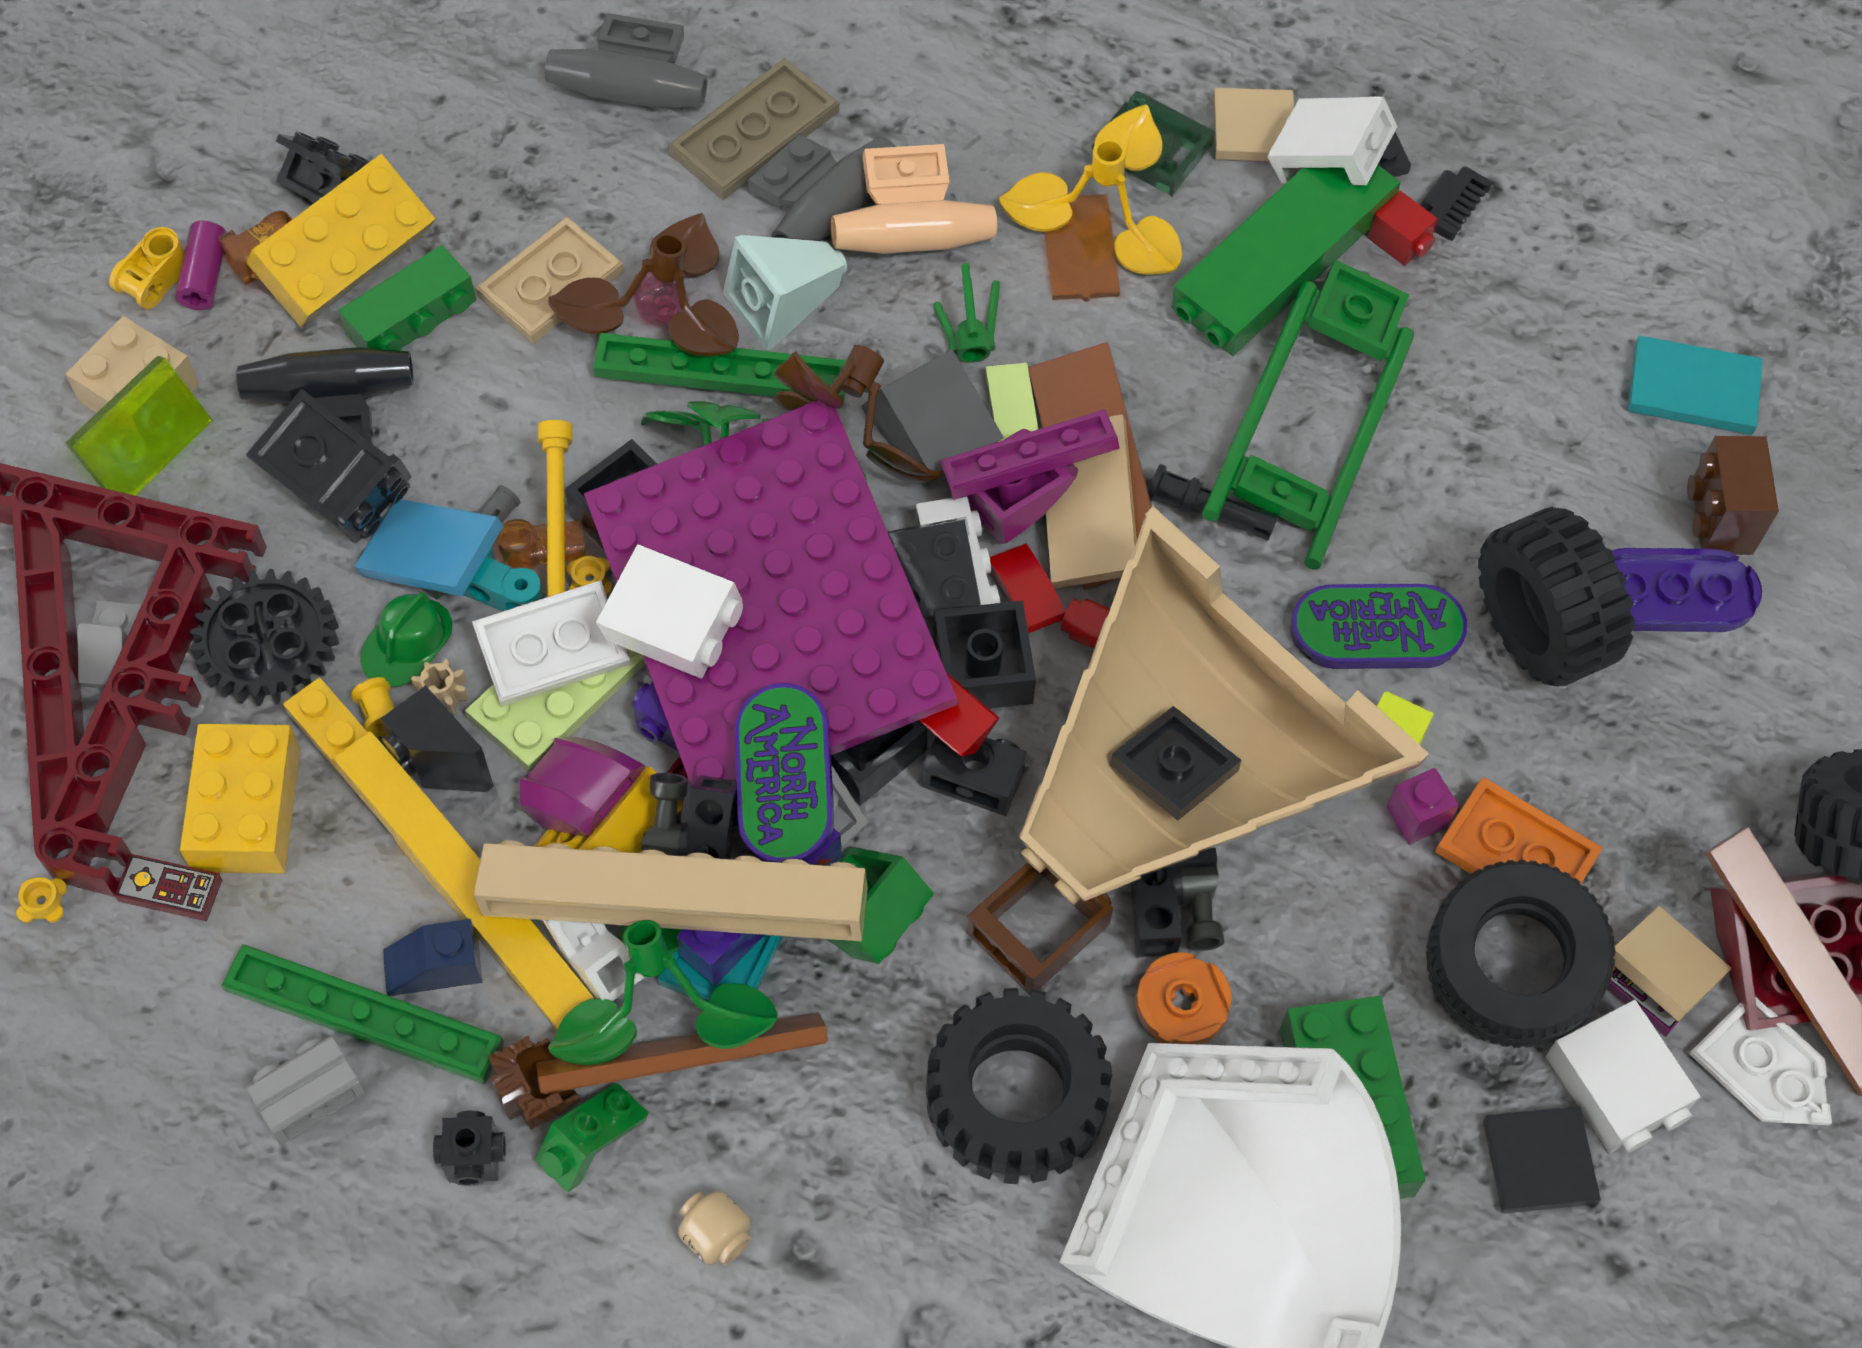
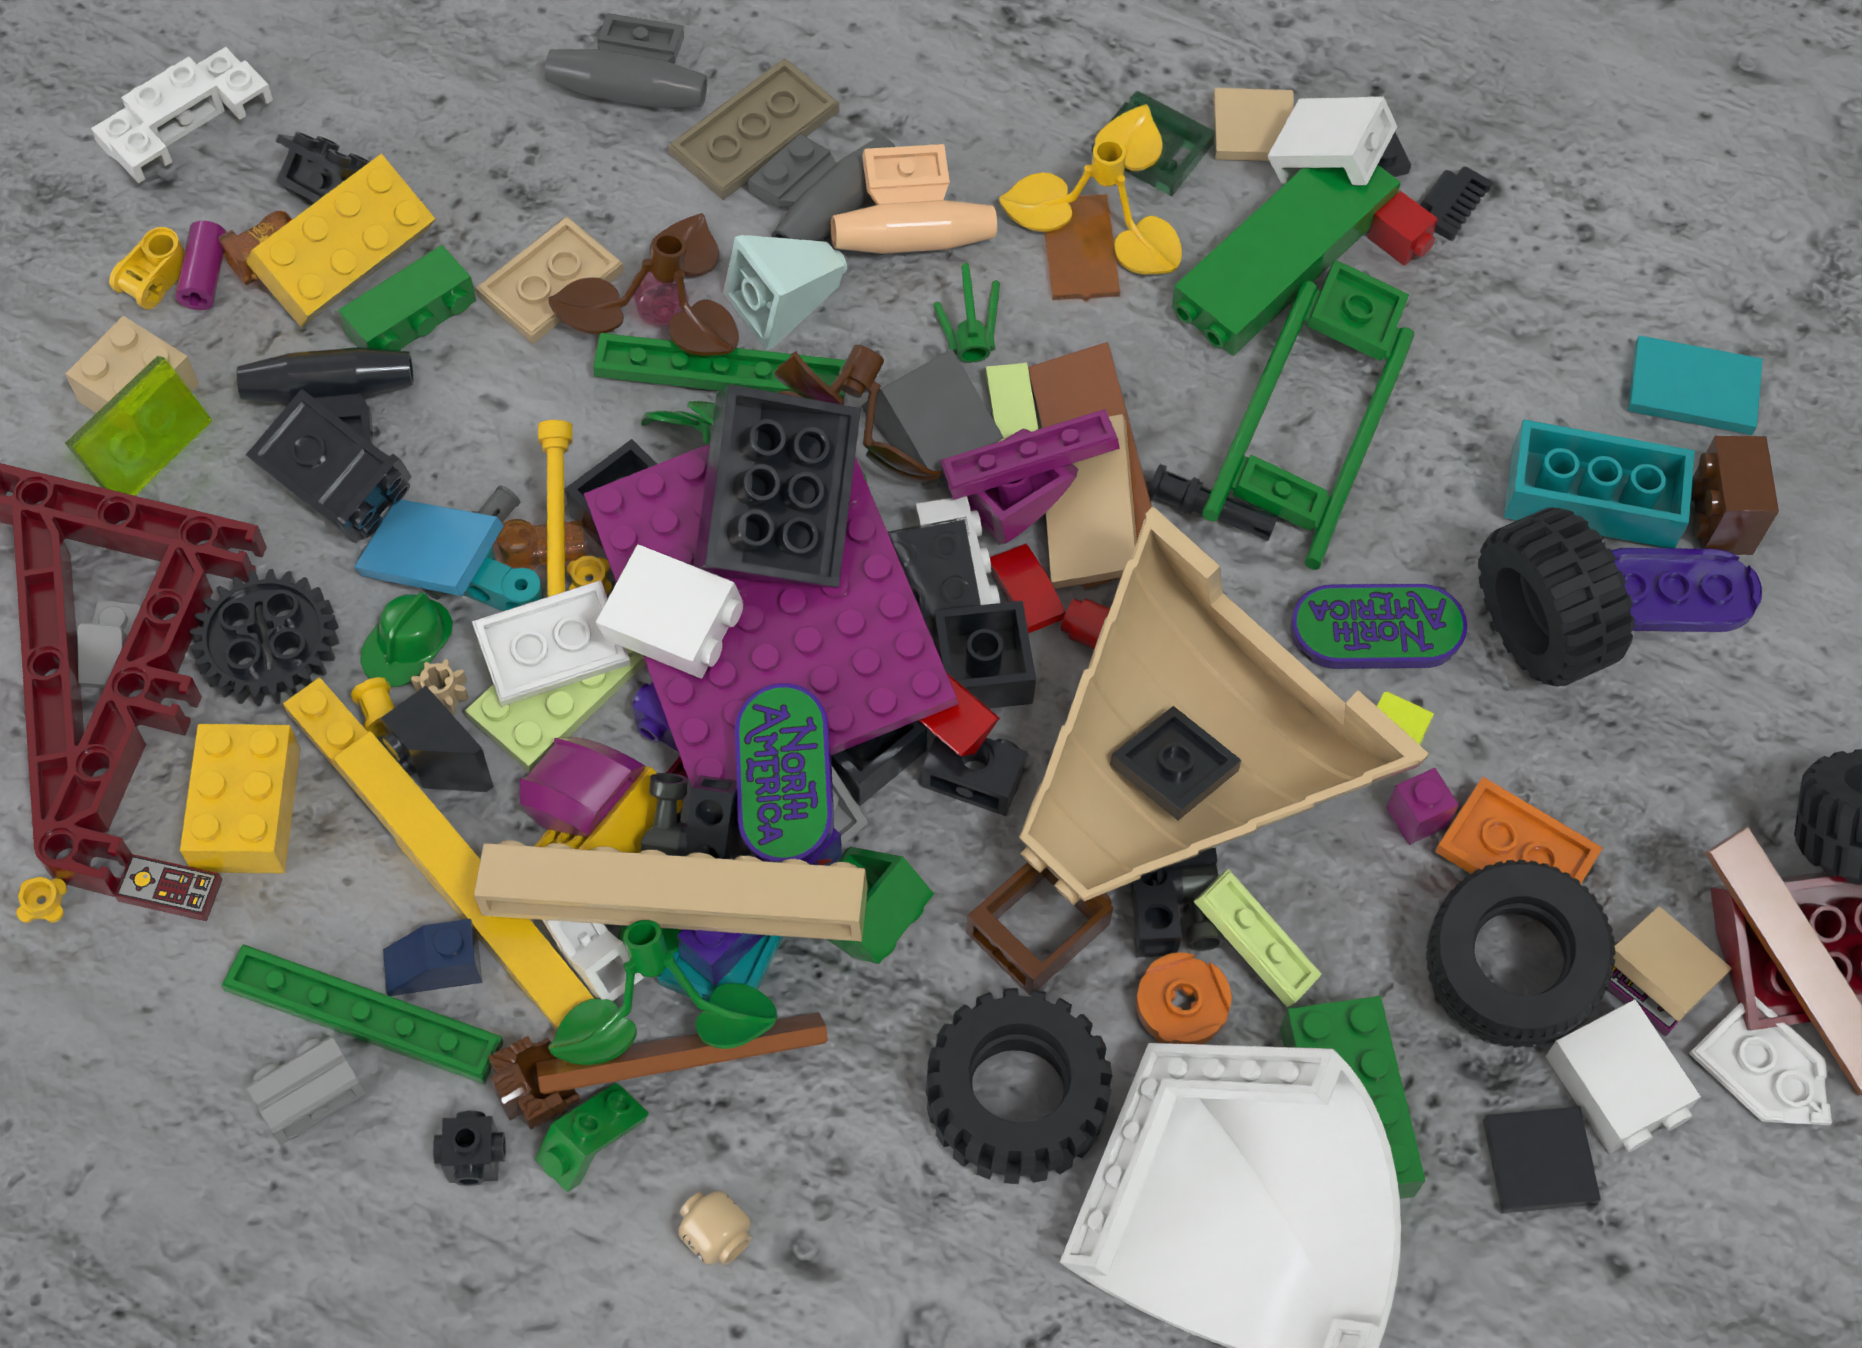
(176, 105): none -> white bracket
(777, 488): none -> black slope
(1257, 938): none -> yellowish green tile
(1613, 482): none -> teal brick

